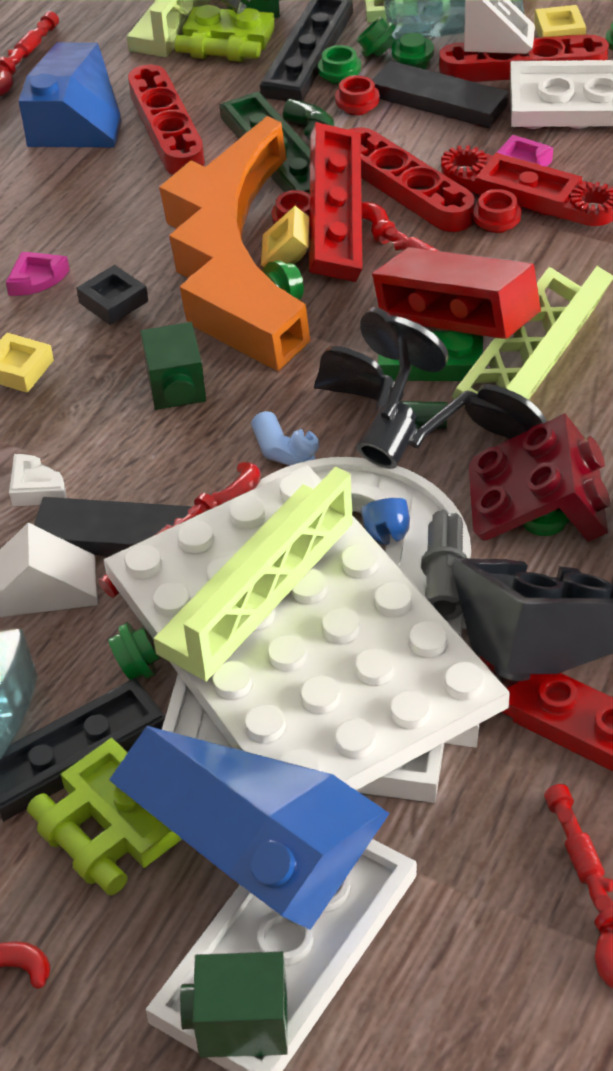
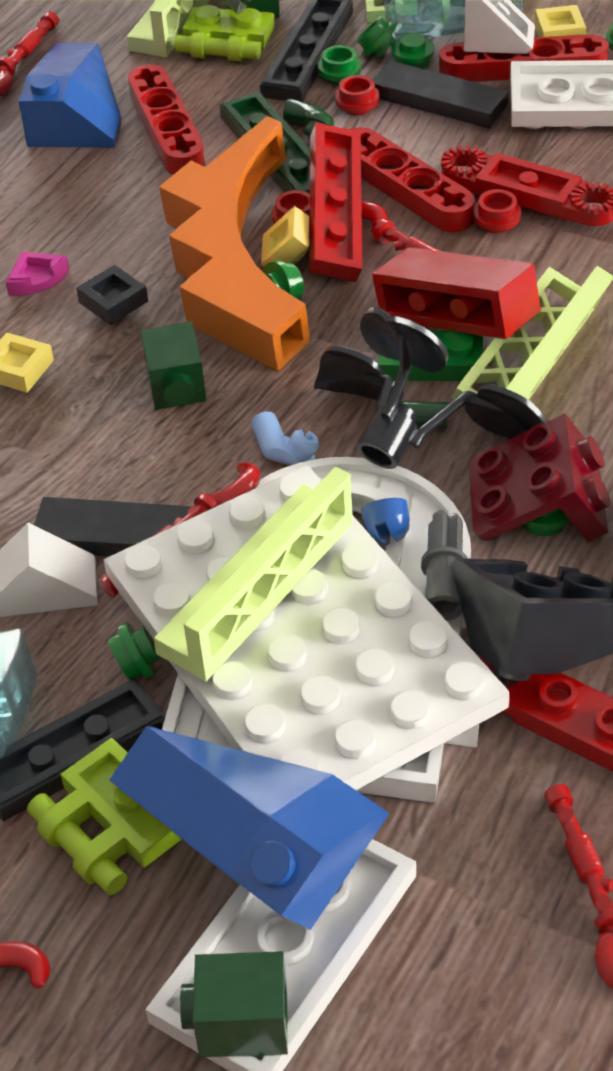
(33, 481): white tile -> none
(527, 150): dark pink tile -> none

